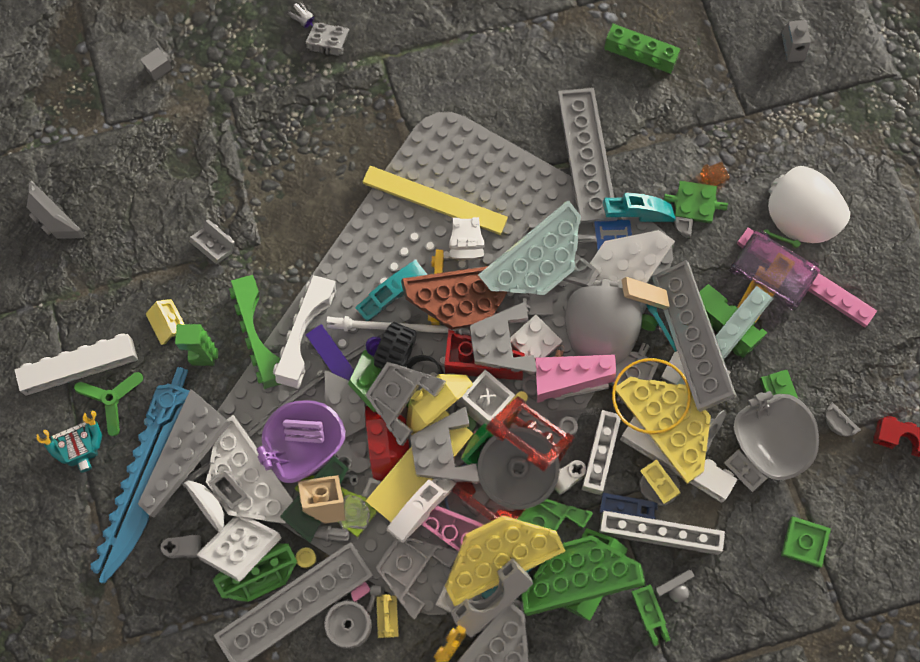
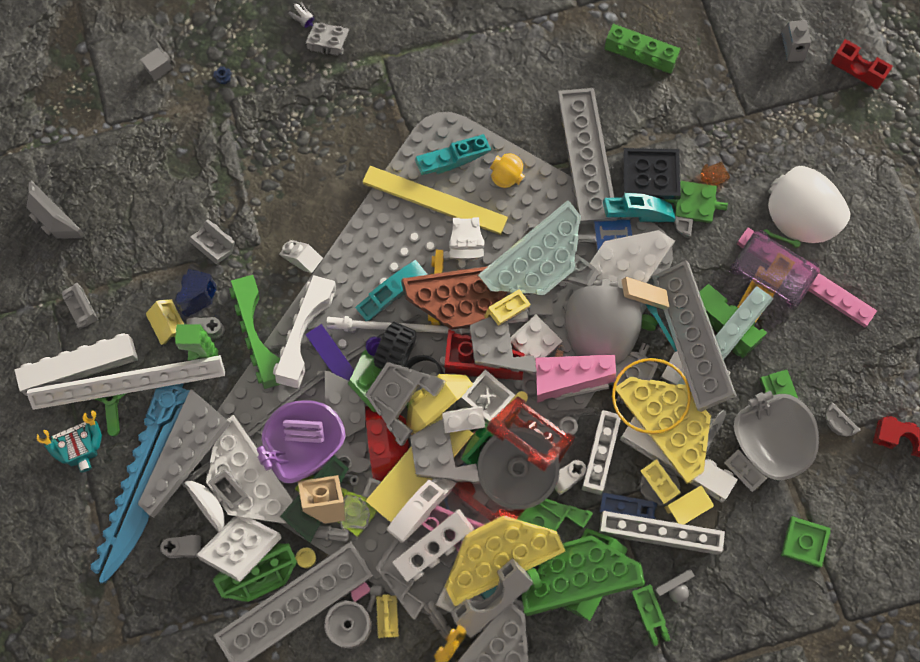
(79, 306): none -> light grey hinge
(126, 382): none -> white plate
(196, 292): none -> clear blue slope
(208, 324): none -> light grey piece
(222, 79): none -> dark blue plate
(301, 255): none -> white slope
(406, 563): none -> white brick
(437, 619): none -> light grey axle
(454, 156): none -> teal slope
(463, 419): none -> white plate
(507, 170): none -> yellow plant
(508, 307): none -> light yellow panel
(535, 578): none -> bright green tile
(652, 172): none -> black plate
(690, 505): none -> light yellow panel
(850, 61): none -> red arch

